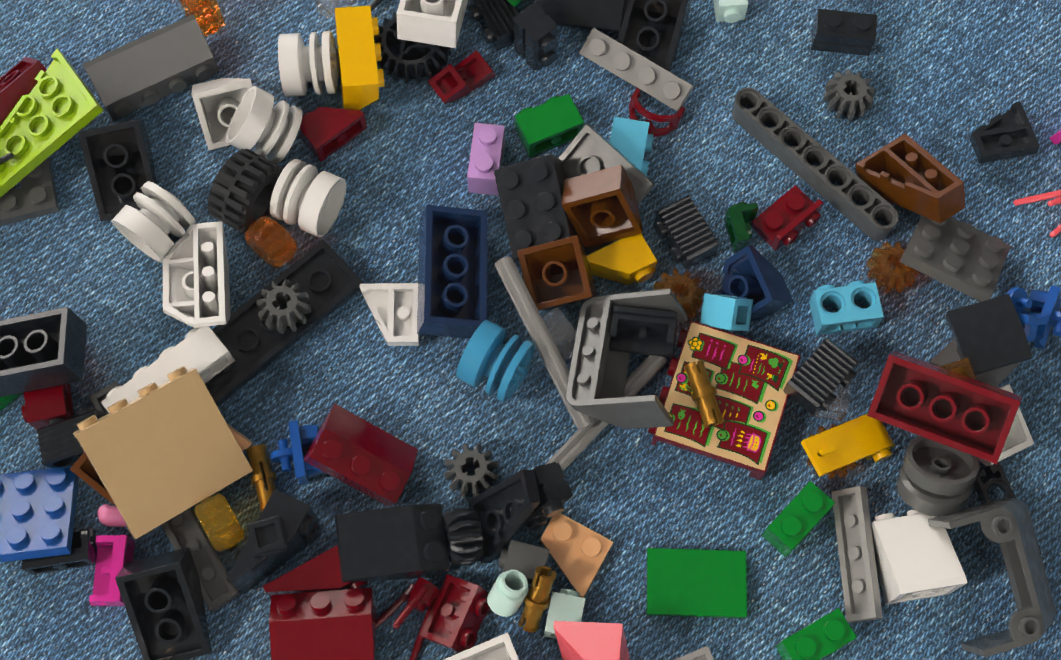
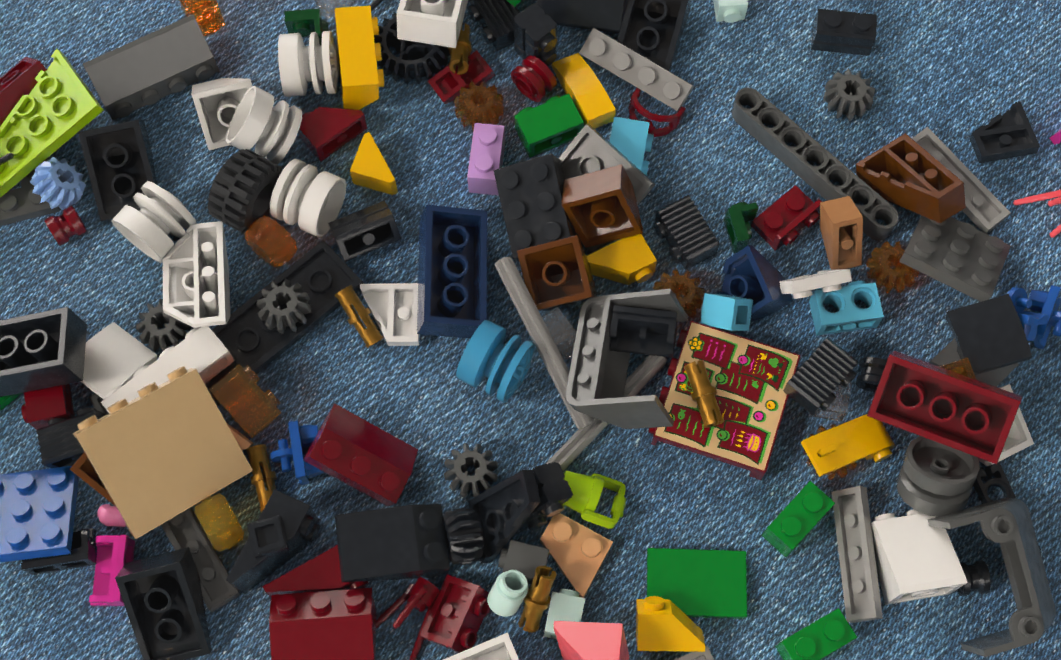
(58, 183): none -> light blue gear
(65, 225): none -> dark red wheel
(113, 359): none -> white slope
(160, 337): none -> dark grey gear
(245, 399): none -> clear orange brick
(306, 22): none -> dark green bracket
(347, 298): none -> pearl gold pin
(364, 231): none -> black brick
(371, 169): none -> yellow slope
(460, 54): none -> pearl gold pin
(487, 98): none -> clear orange gear
(533, 78): none -> dark red wheel
(585, 90): none -> yellow slope
(587, 493): none -> lime piece
(665, 627): none -> yellow slope
(826, 279): none -> white wing
(842, 232): none -> medium nougat slope
(871, 373): none -> black wheel
(977, 578): none -> black wheel
(980, 203): none -> light grey plate

